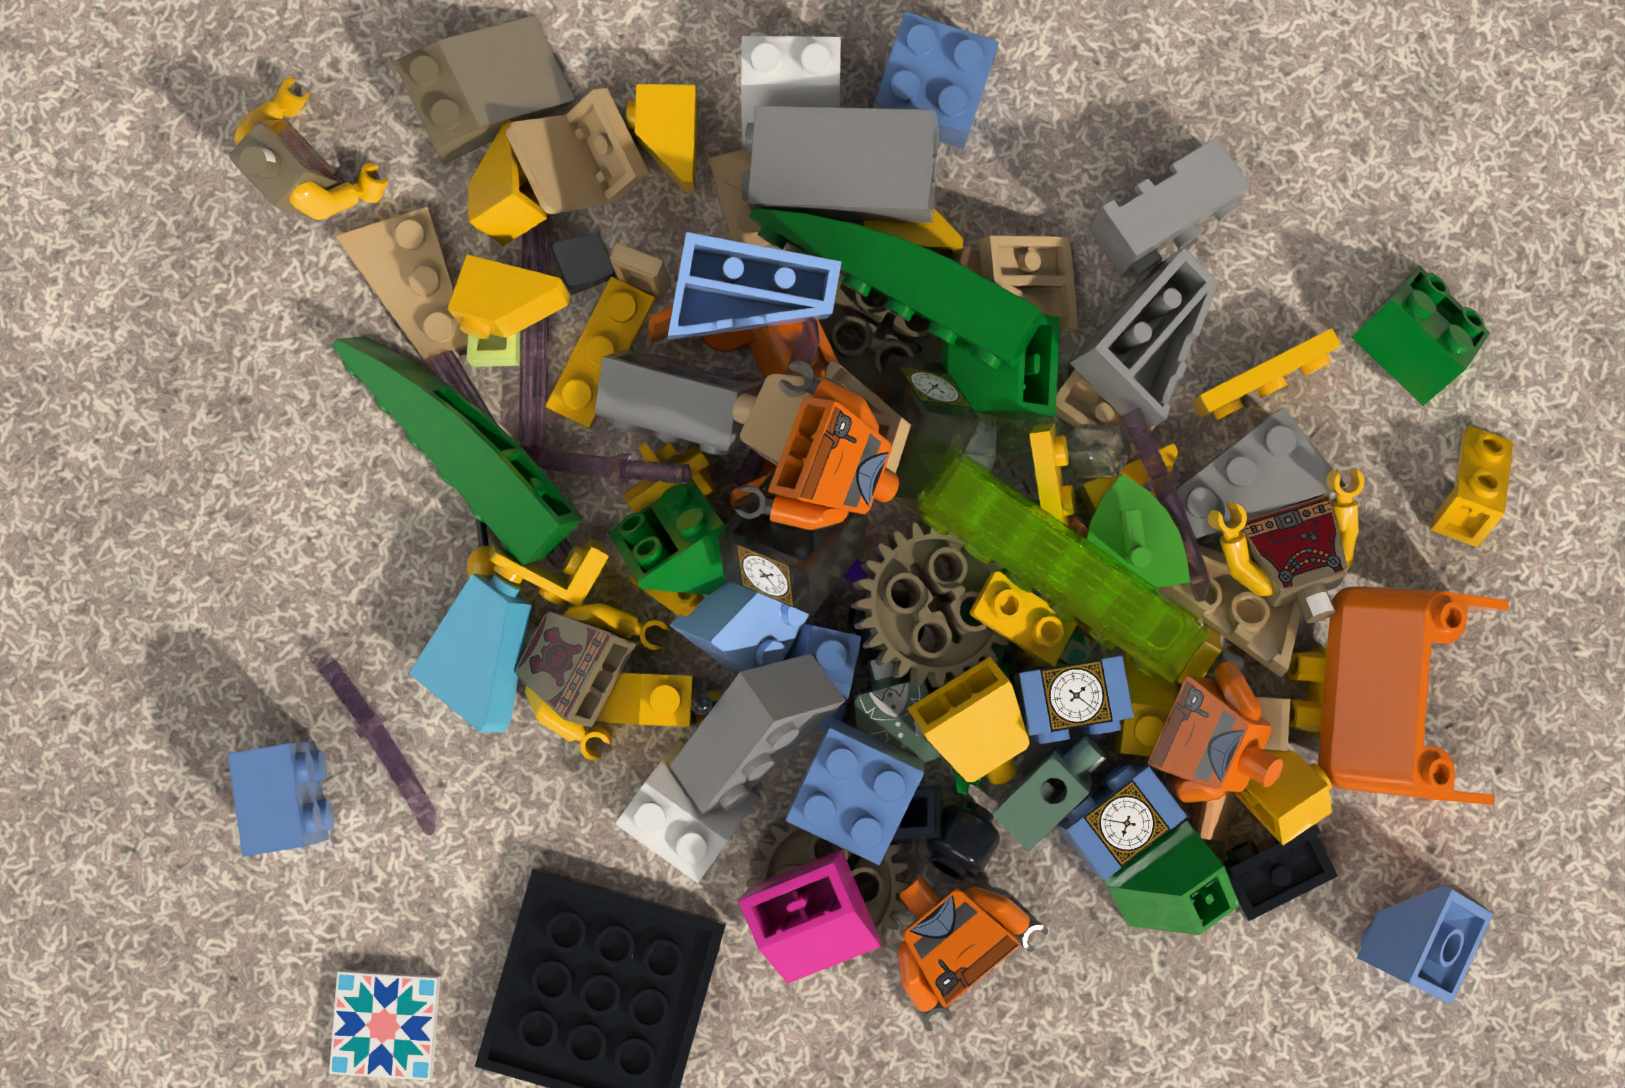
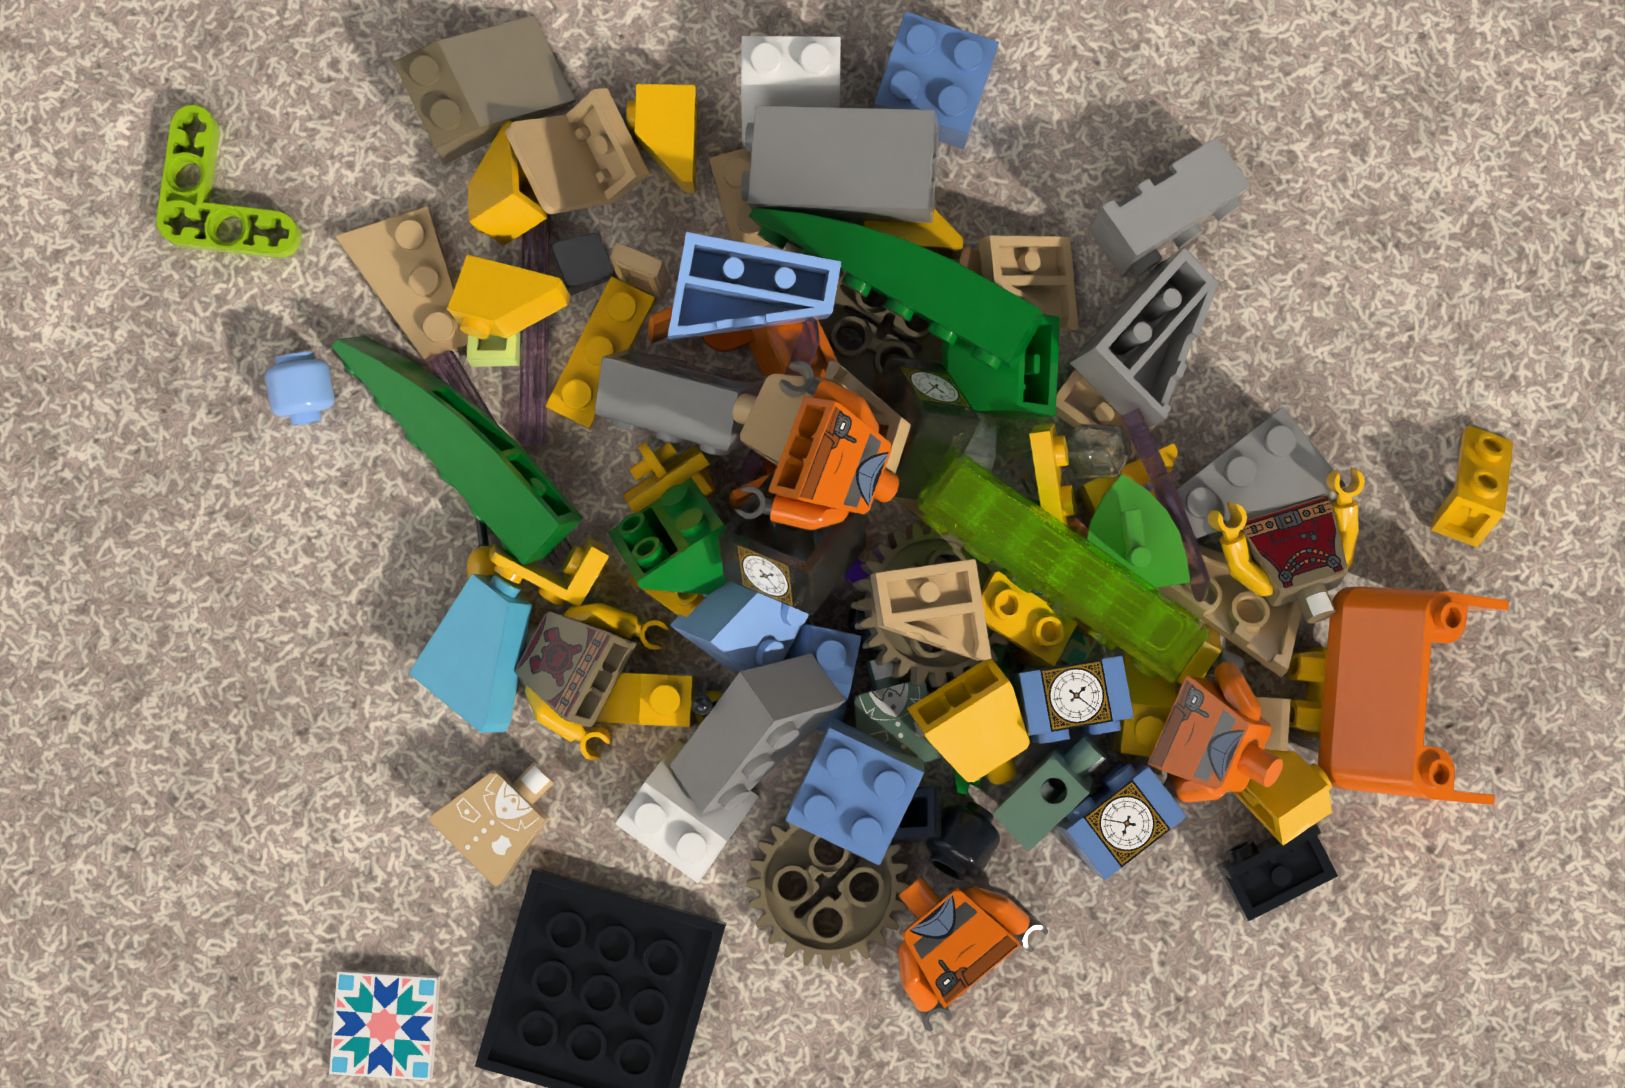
(196, 200): none -> lime beam
(280, 797): medium blue brick -> none
(289, 168): torso -> none
(299, 387): none -> light blue head
(383, 744): clear purple sword -> none
(496, 820): none -> tan torso
(617, 468): sword -> none
(809, 918): dark pink slope -> none
(935, 606): none -> tan wing
(1174, 885): green slope -> none
(1212, 817): light nougat slope -> none
(1268, 376): yellow plate -> none
(1422, 335): green slope -> none
(1427, 940): medium blue slope -> none

